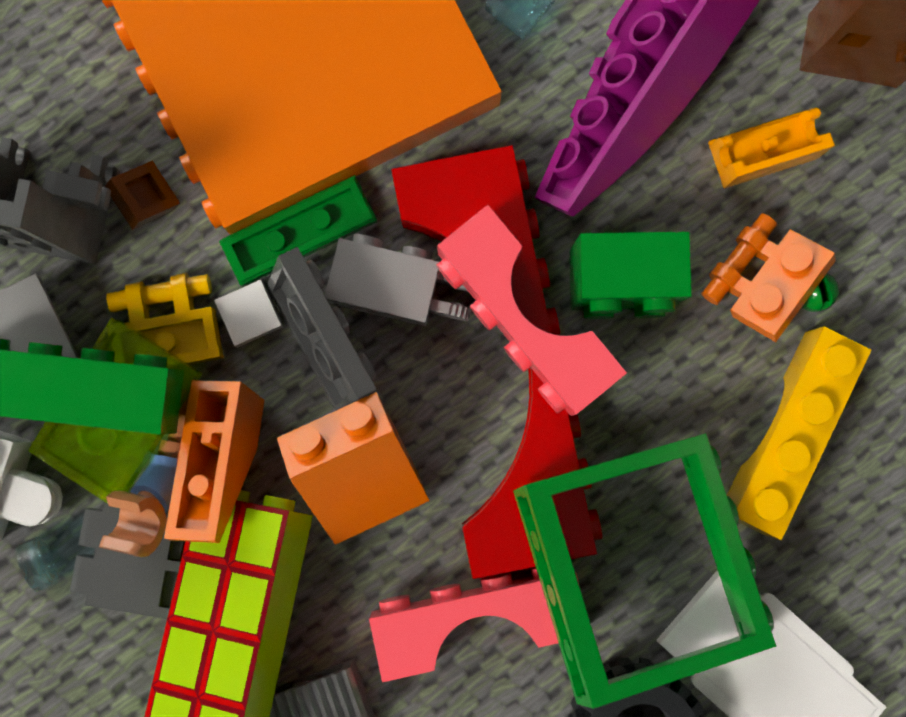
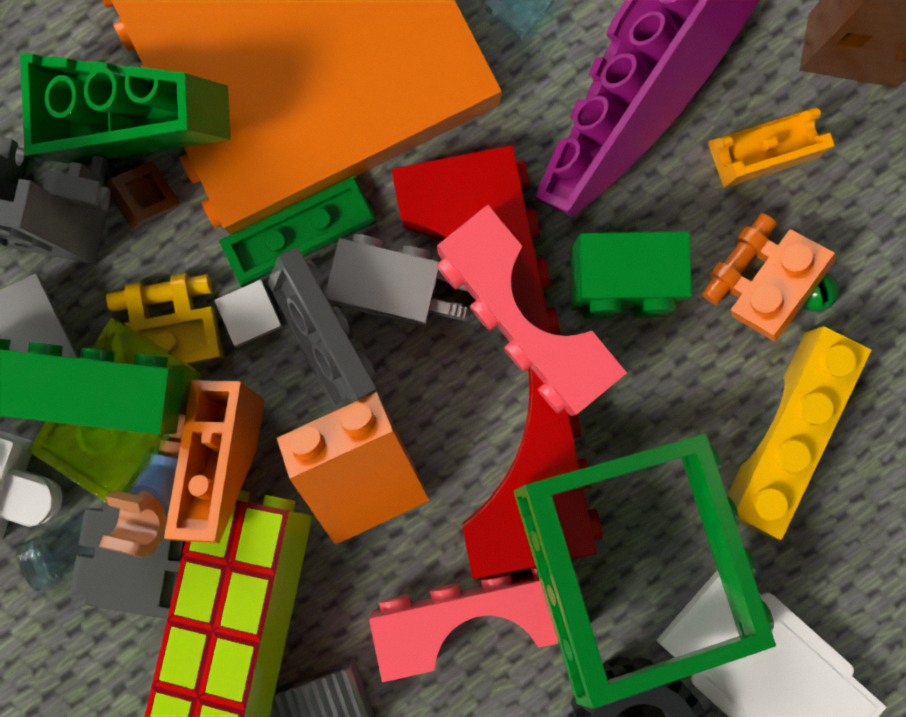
(115, 110): none -> green wedge

